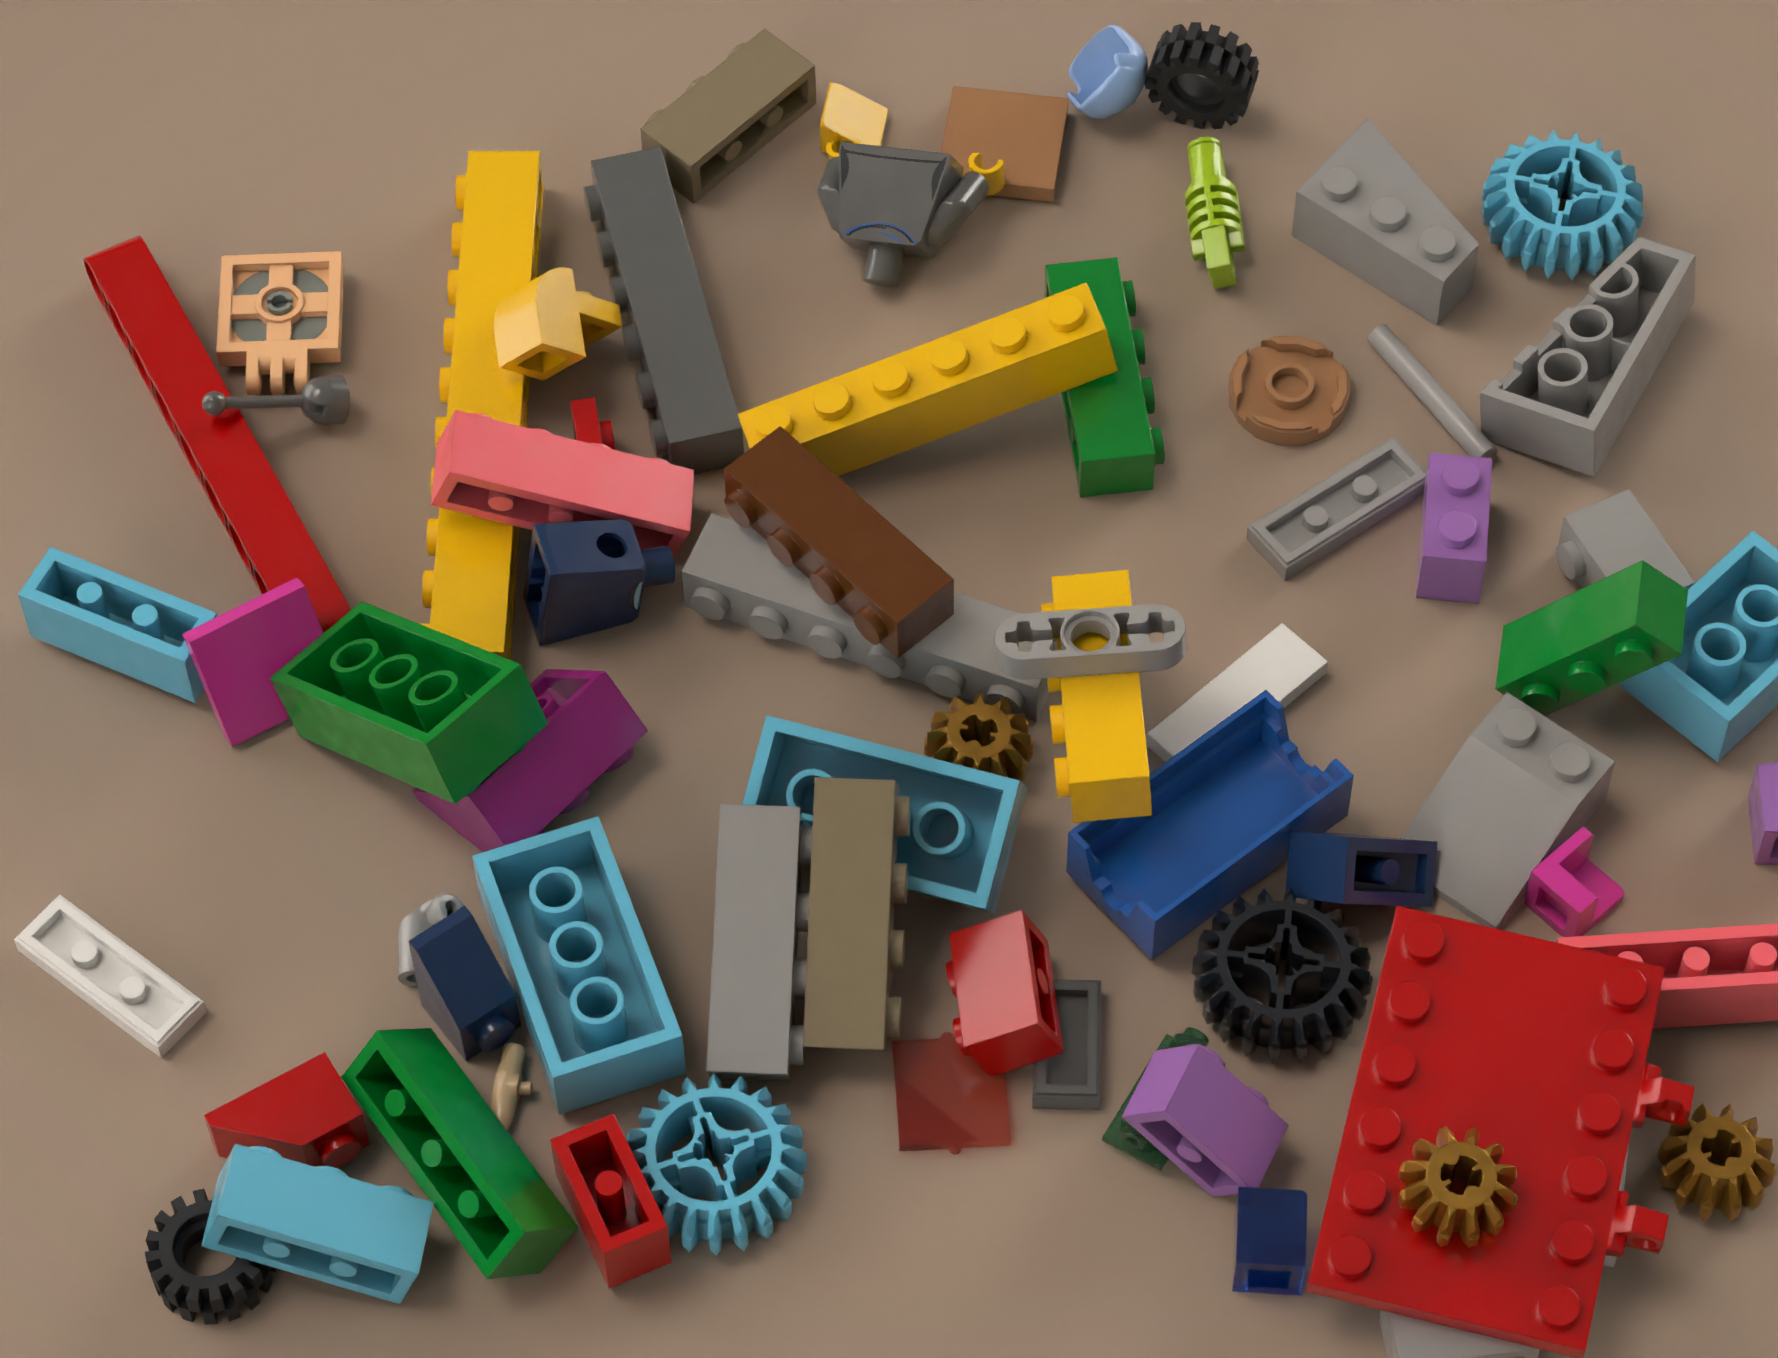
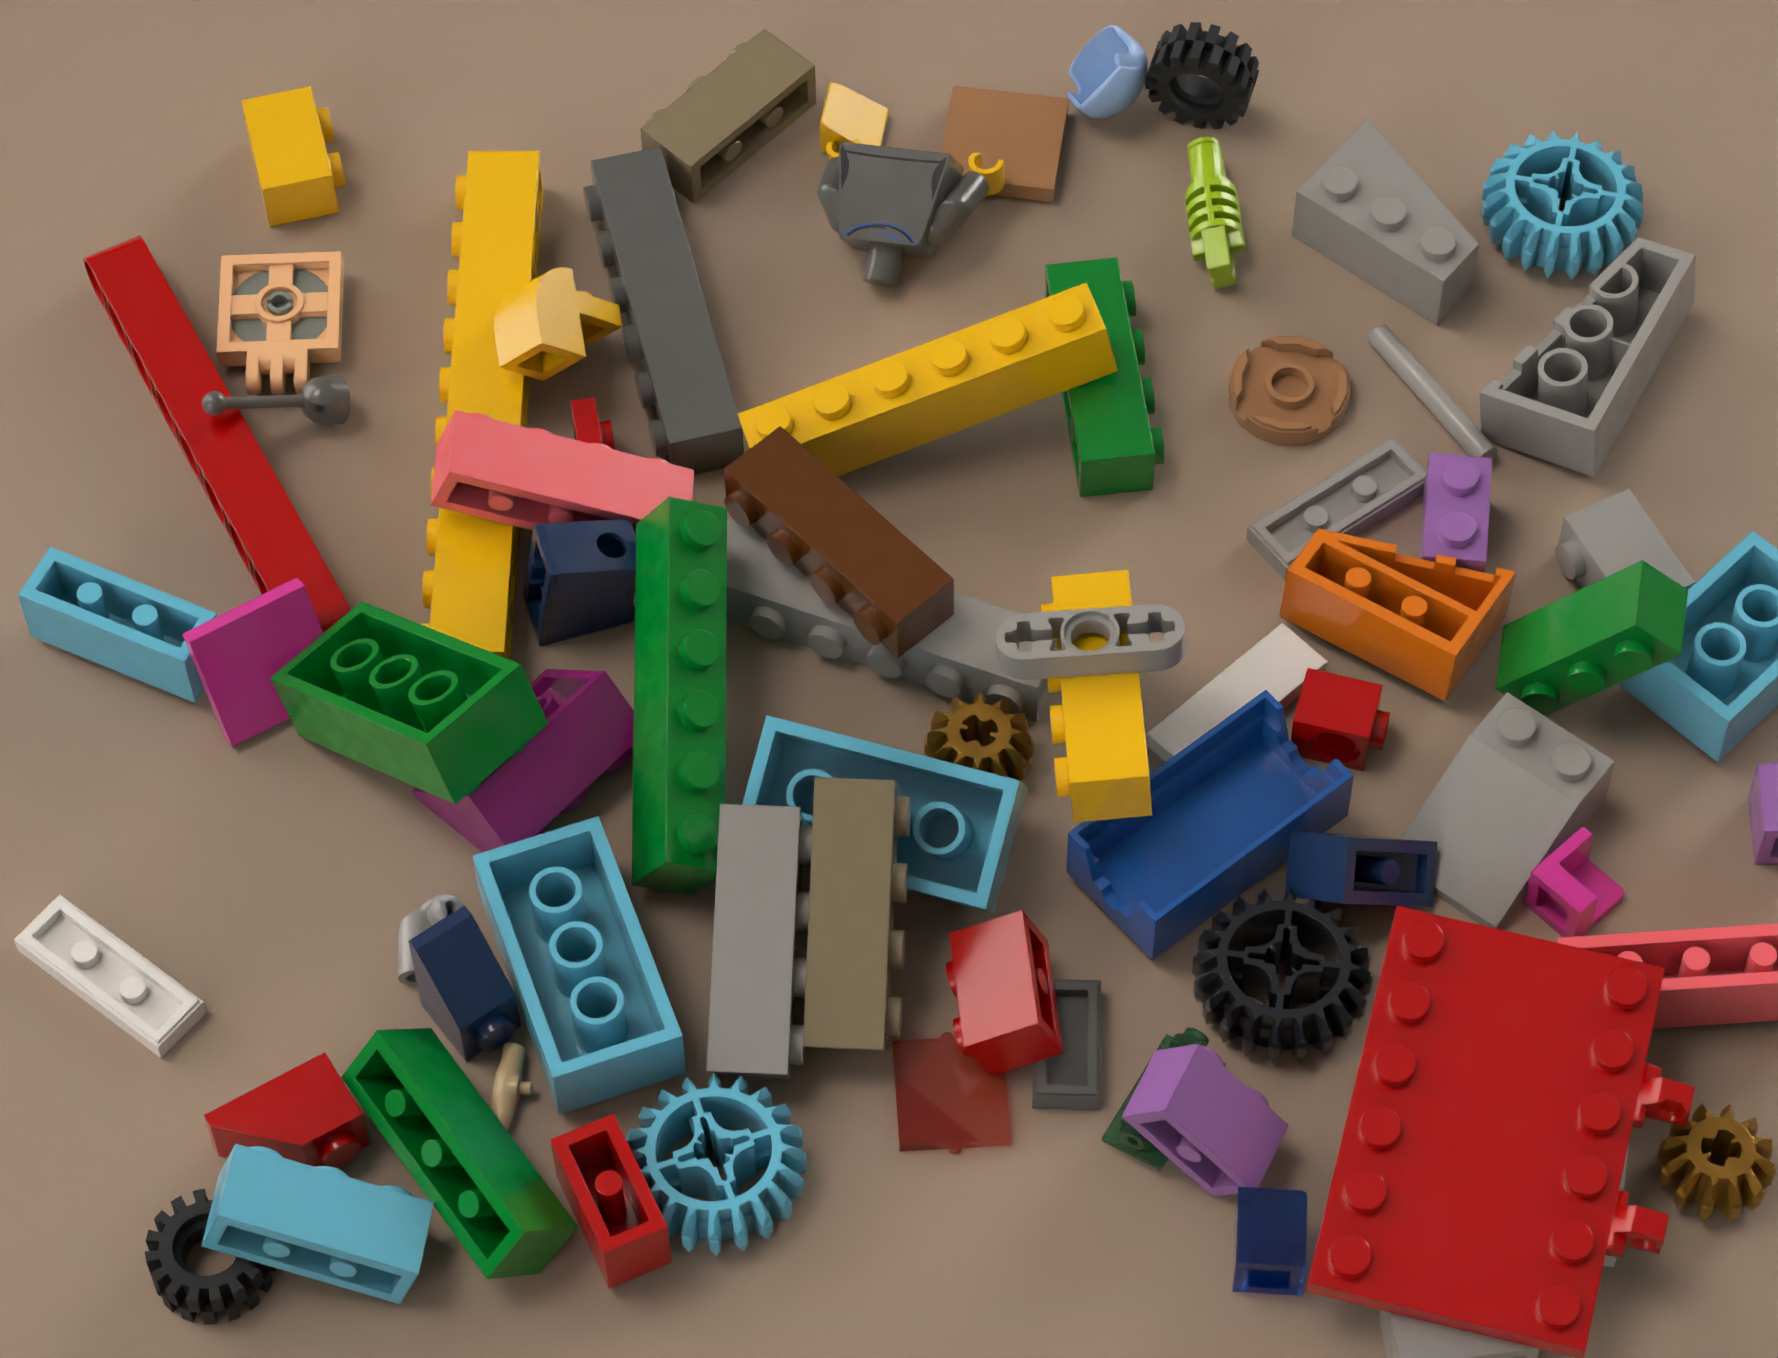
(292, 155): none -> yellow brick
(679, 695): none -> green brick
(1339, 719): none -> red brick
(1396, 609): none -> orange wedge
(1484, 1196): pearl gold gear -> none

